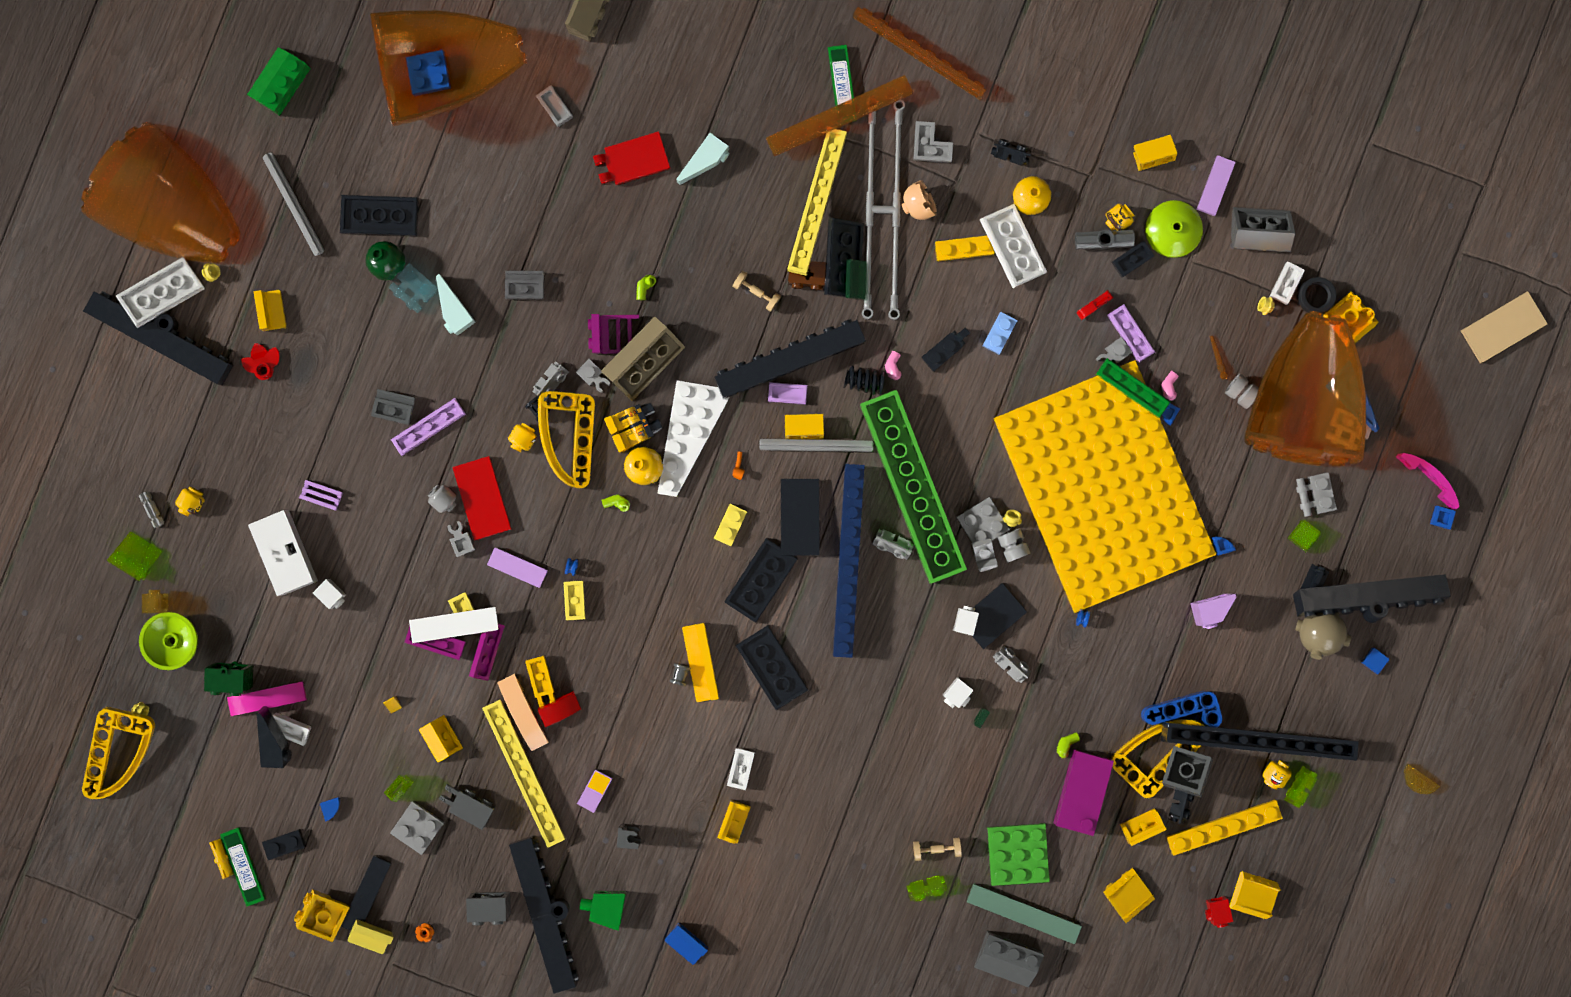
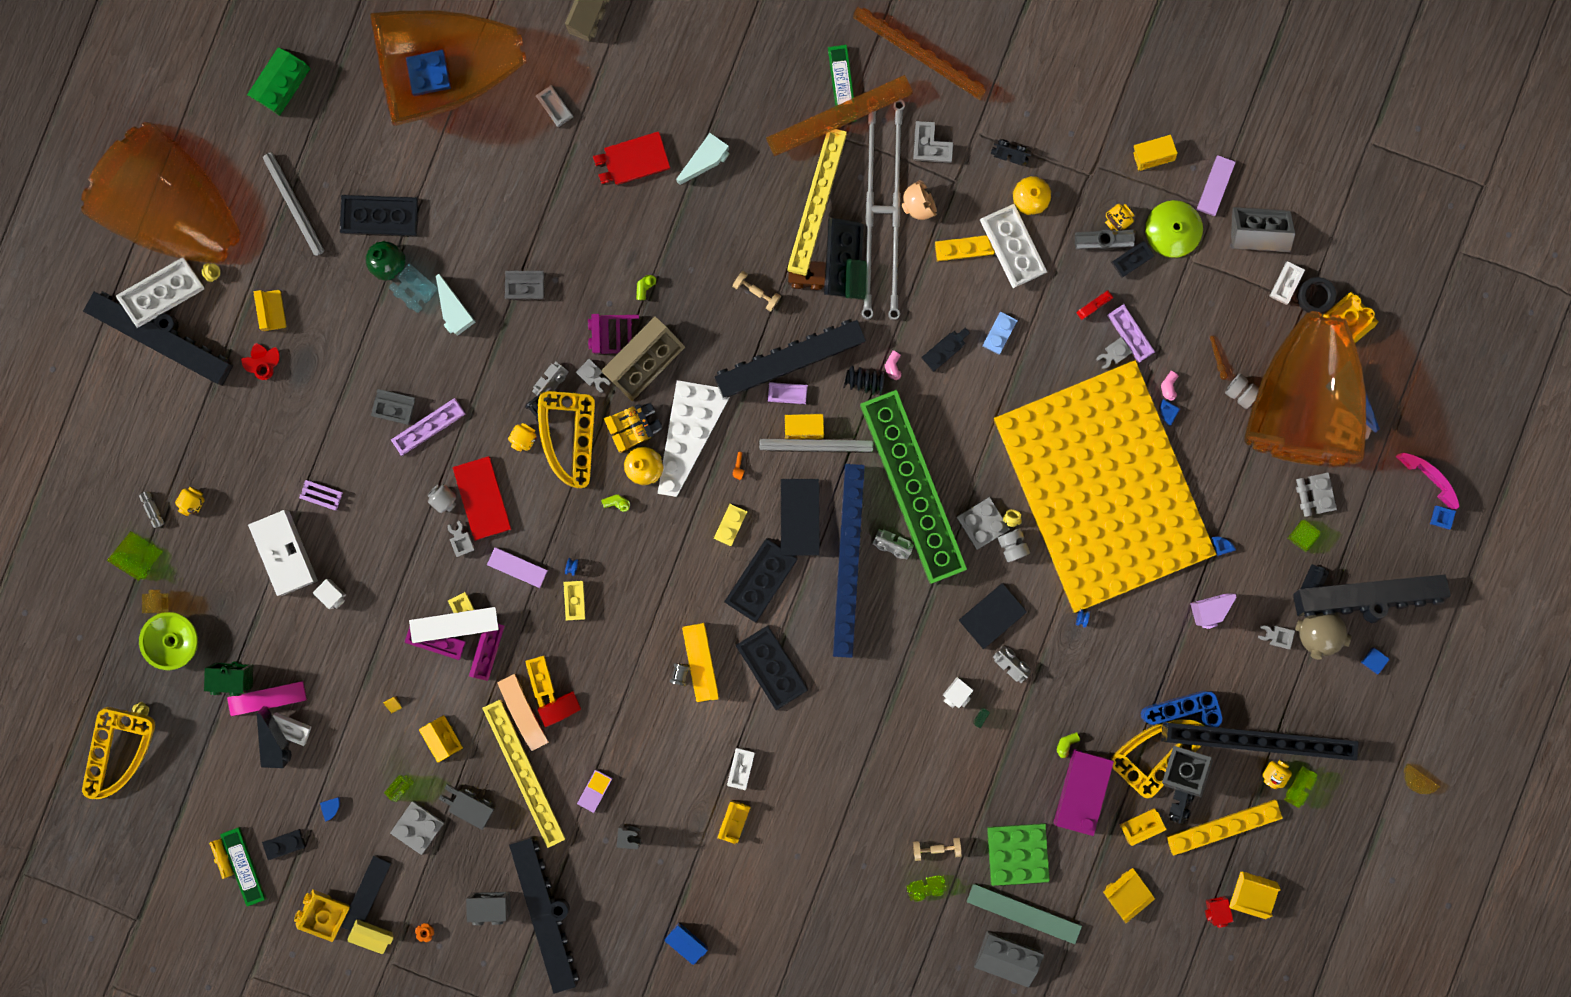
(605, 908): green torso -> none
(966, 620): white brick -> none
(984, 555): light grey bracket -> none
(1132, 388): green tile -> none
(1266, 305): light yellow plate -> none
(1279, 636): none -> light grey plate
(1504, 327): tan tile -> none

